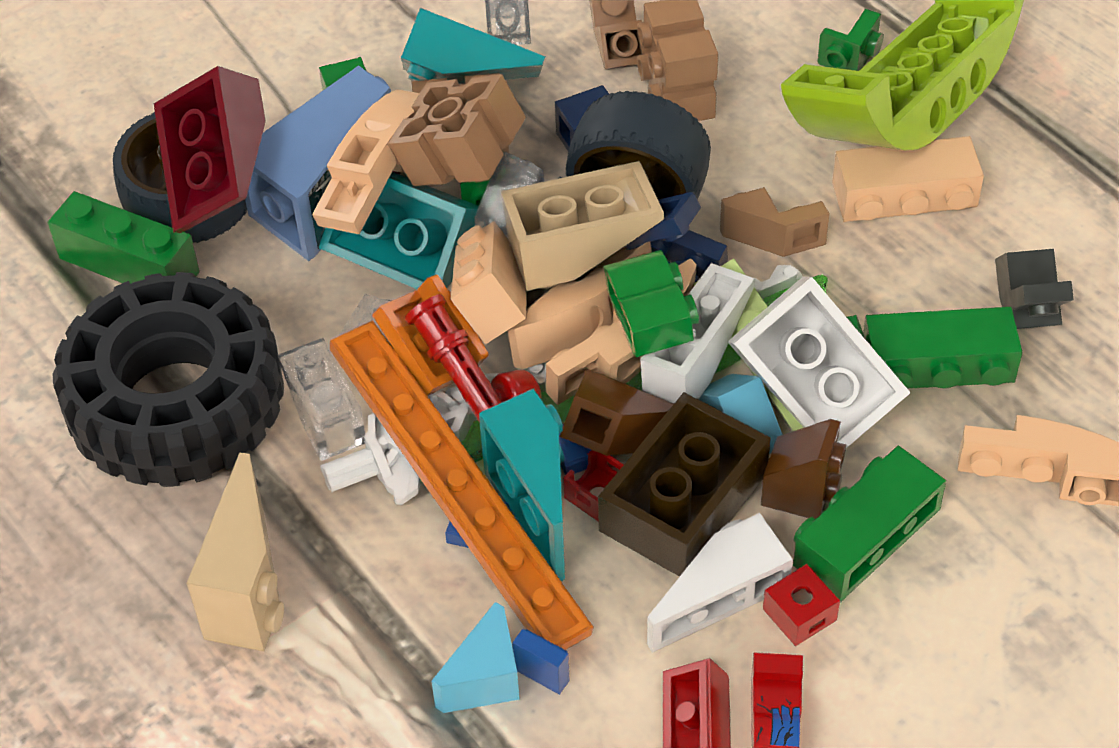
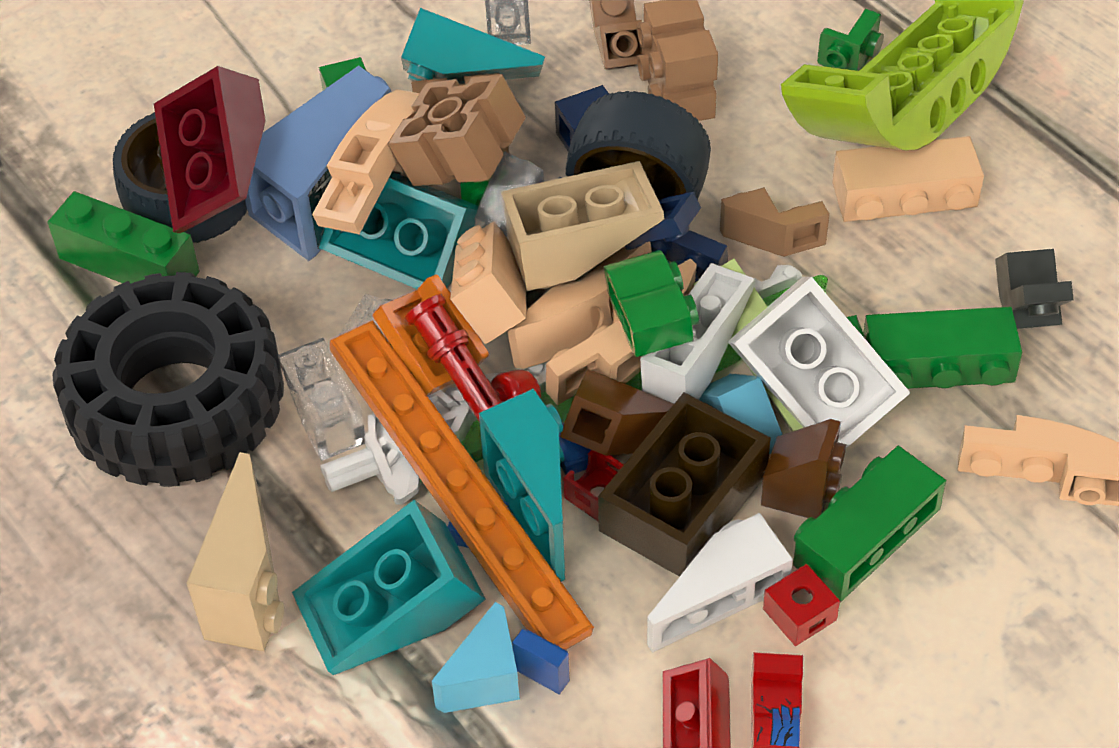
(388, 590): none -> teal slope

